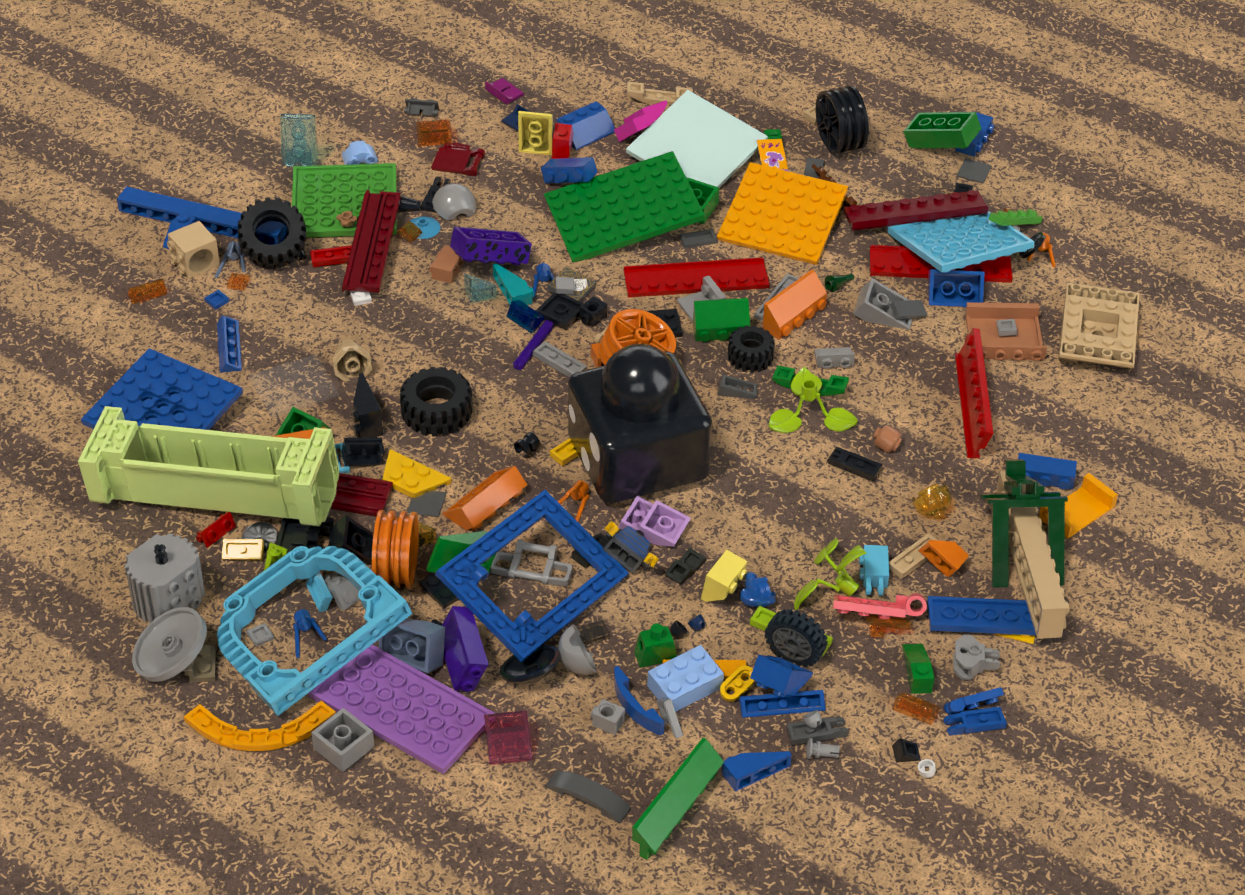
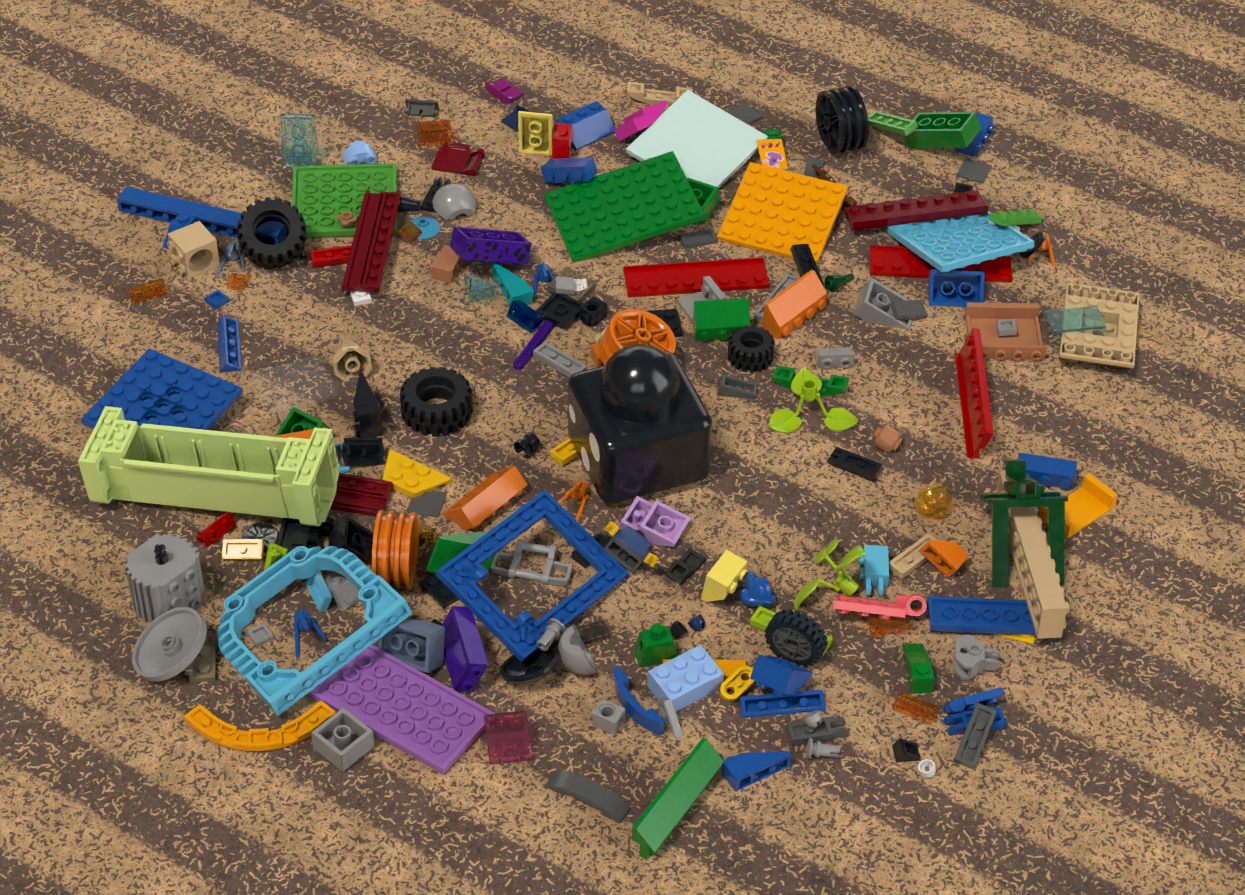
(551, 633): none -> light grey pin
(745, 113): none -> dark grey piece
(804, 259): none -> black plate
(892, 123): none -> bright green plate
(975, 736): none -> dark grey plate
(1075, 319): none -> clear light blue piece

